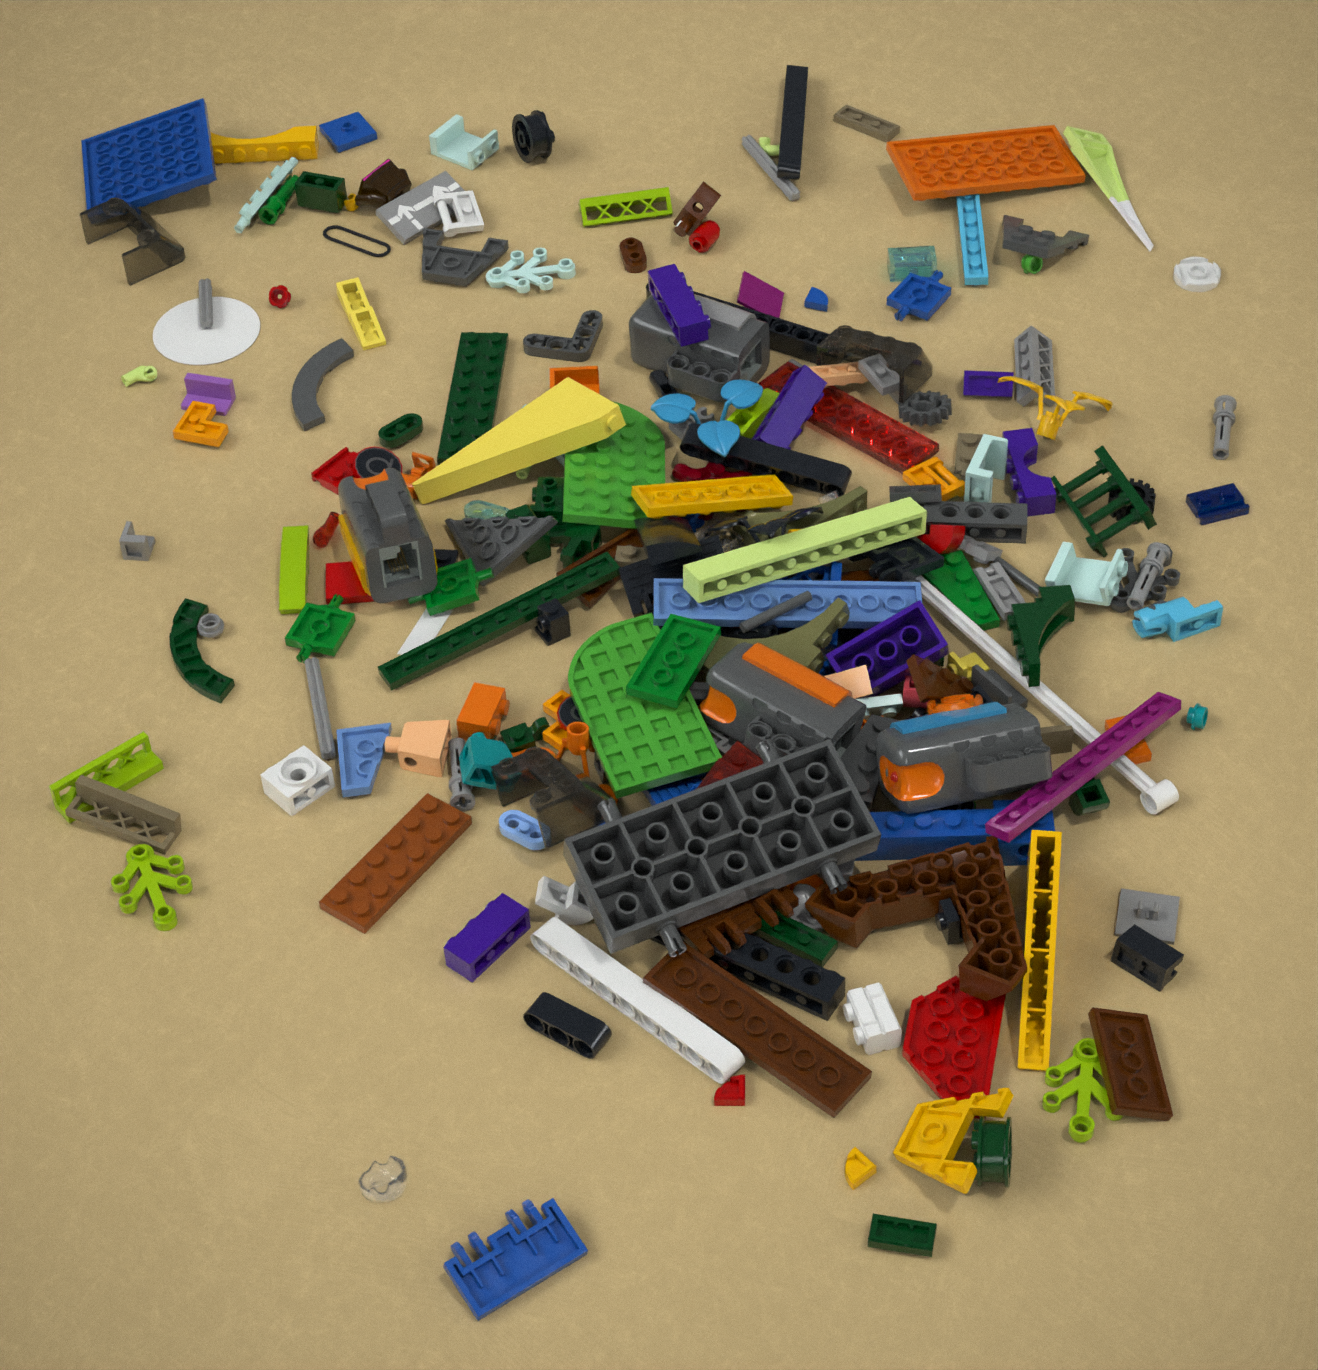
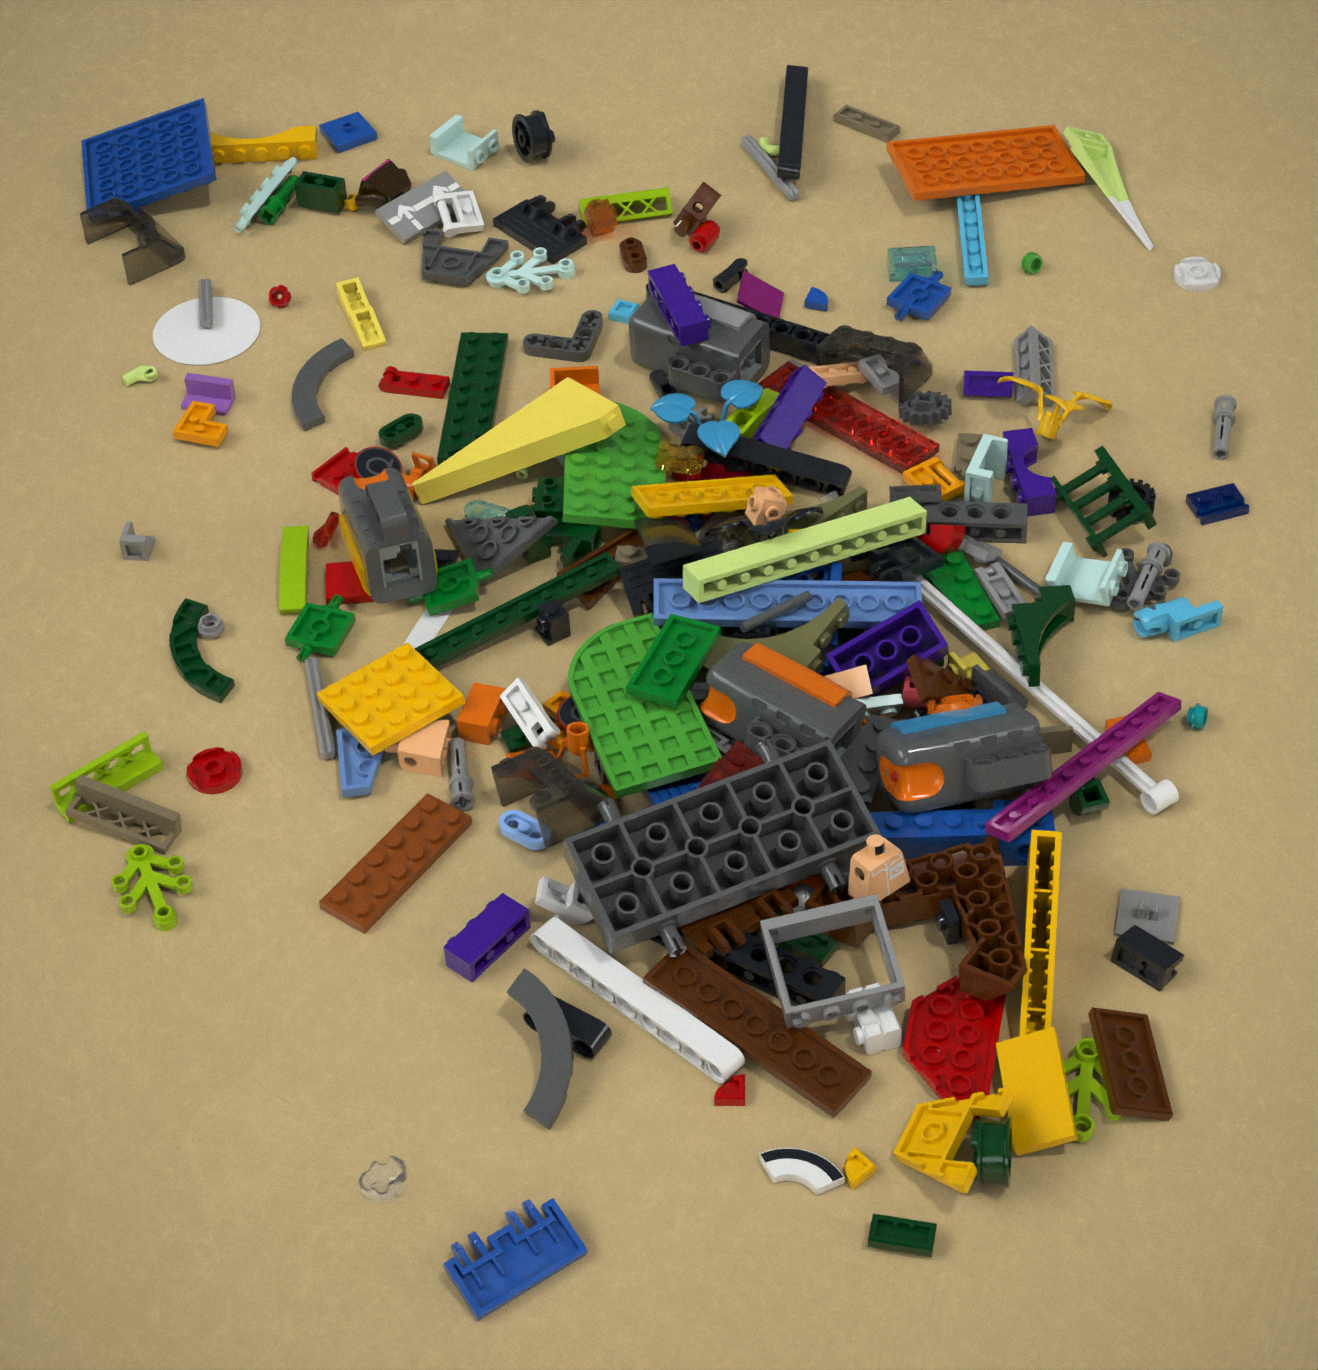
(214, 771): none -> red tile
(297, 780): white brick -> none
(355, 247): black piece -> none
(390, 698): none -> yellow plate
(414, 383): none -> red plate
(478, 758): teal torso -> none
(529, 713): none -> white plate
(535, 227): none -> black hinge
(556, 1047): none -> dark grey tile
(600, 217): none -> clear orange brick
(622, 311): none -> medium azure tile
(679, 458): none -> clear yellow leg
(730, 275): none -> black bar
(765, 505): none -> light nougat brick
(801, 1167): none -> white tile
(823, 920): none -> light grey window
(877, 869): none -> light nougat torso
(1035, 243): dark grey wing -> none
(1041, 1098): none -> yellow tile

